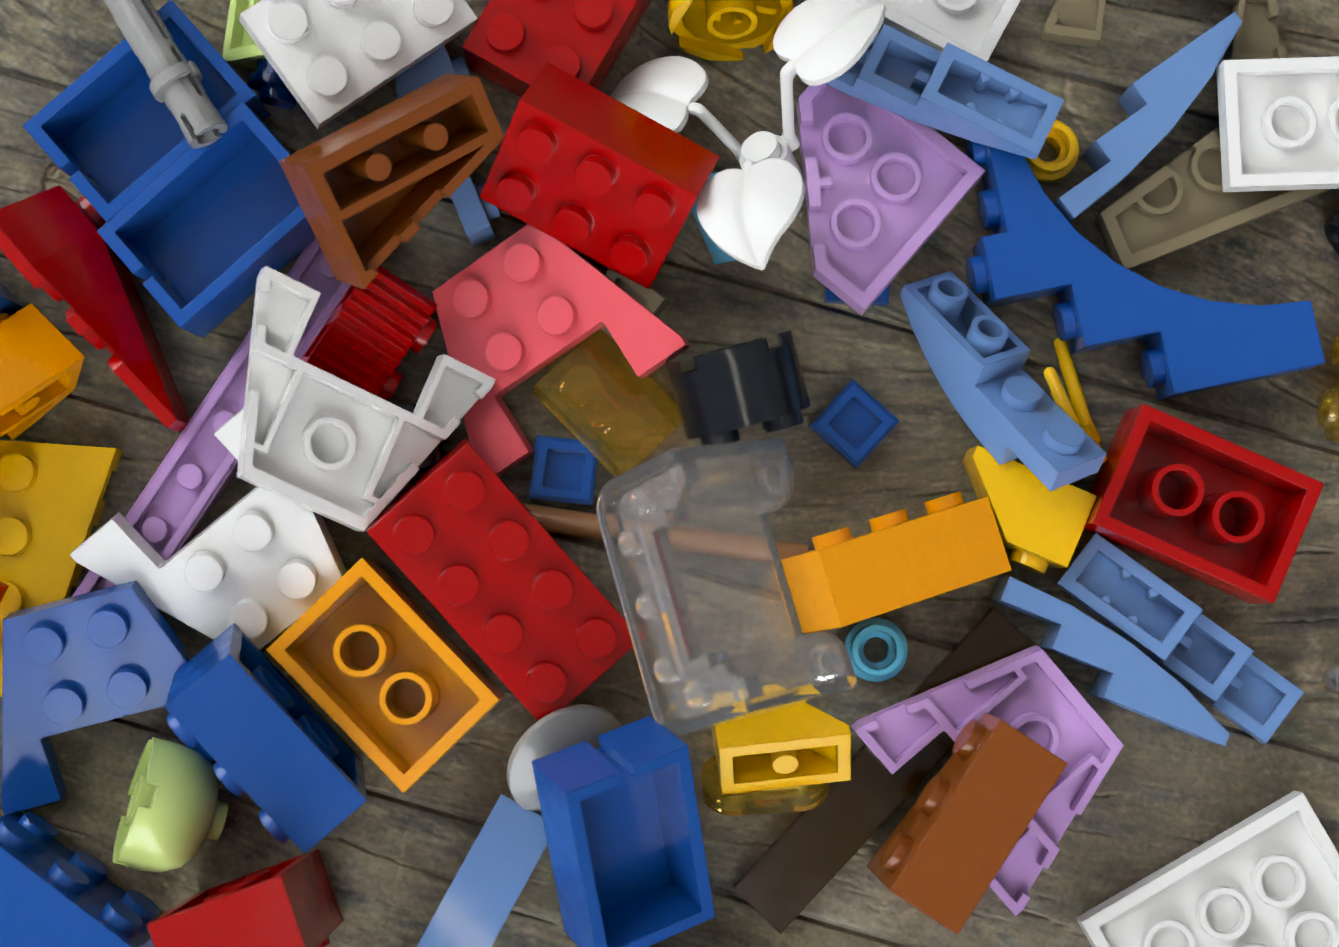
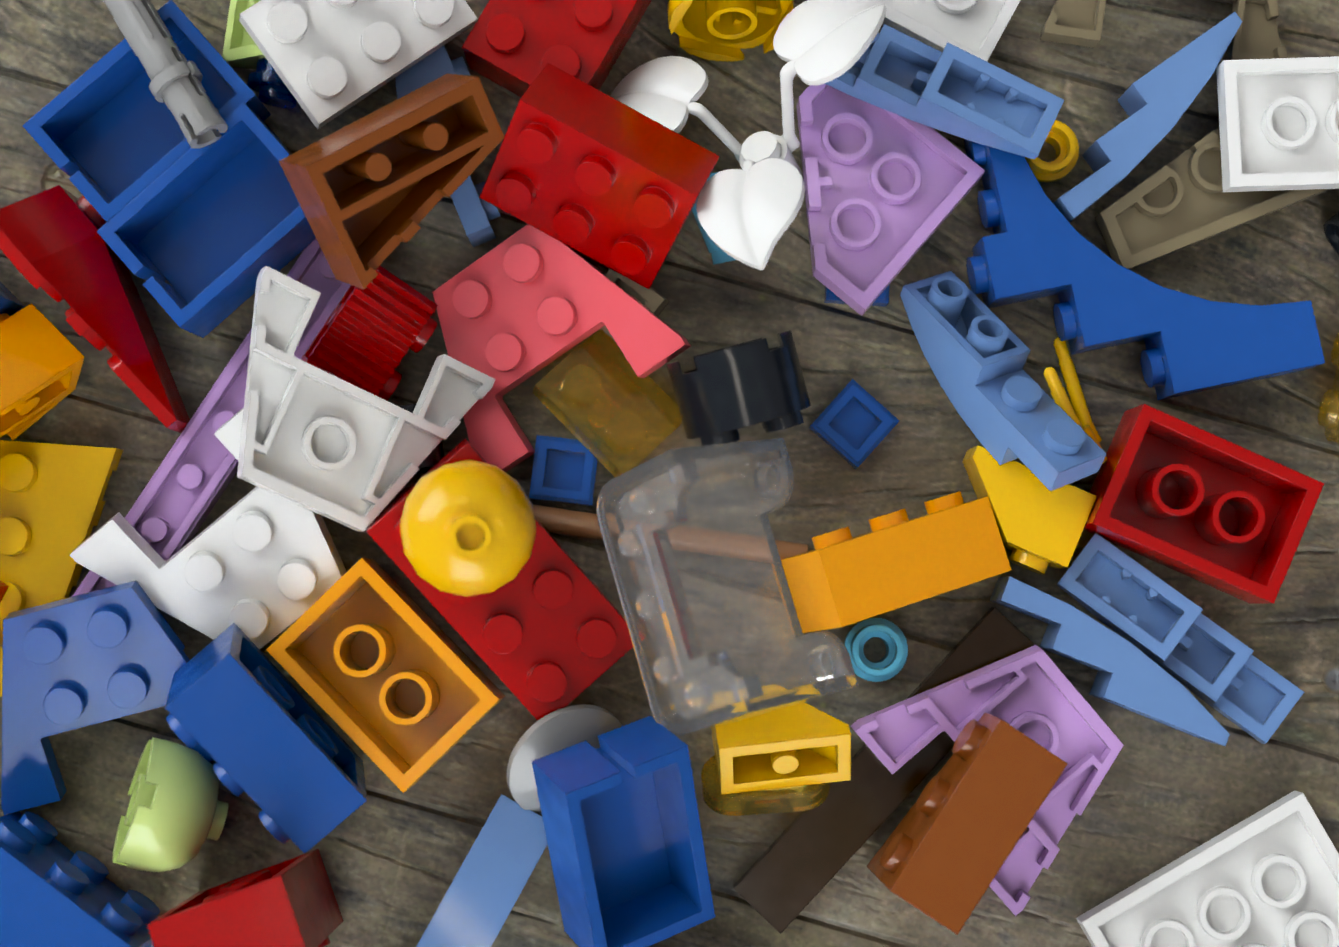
(467, 528): none -> yellow cylinder

